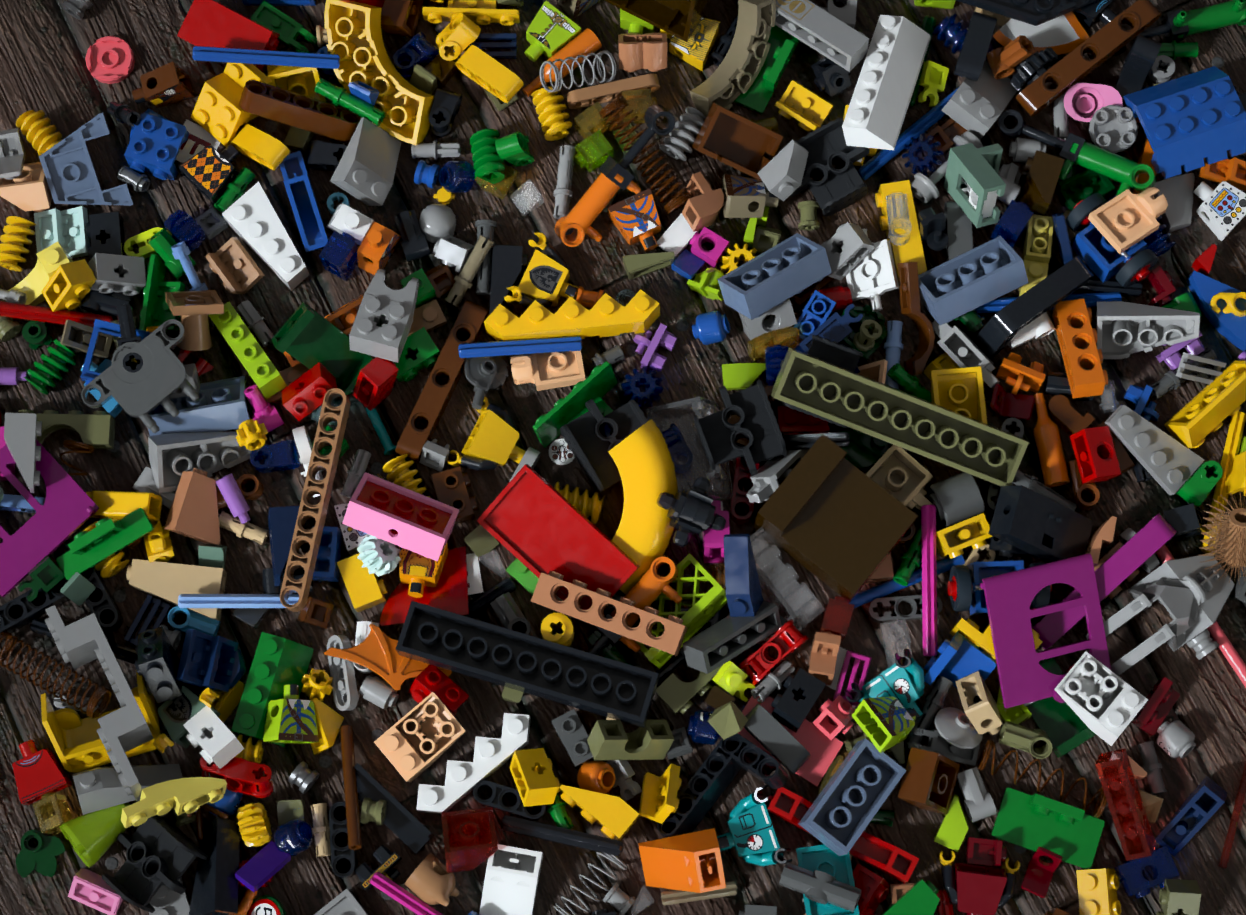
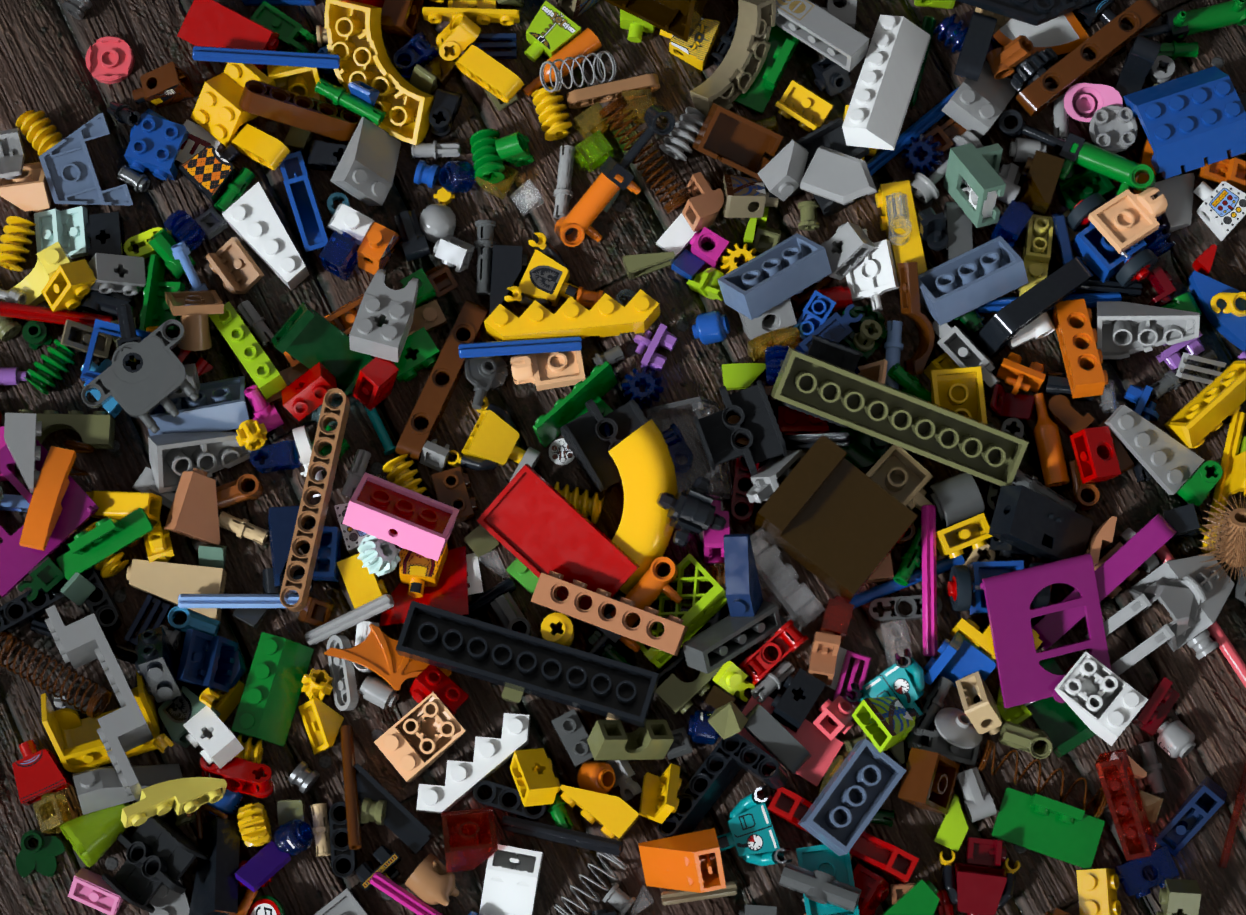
(47, 498): none -> orange slope
(234, 497): medium lavender cylinder -> none
(291, 719): torso -> none
(349, 619): none -> light grey axle
(469, 270): dark tan pin -> none
(637, 219): torso -> none
(642, 51): nougat brick -> none
(837, 177): none -> light grey tile
(933, 80): neon yellow plate -> none
(1039, 873): dark red bracket -> none

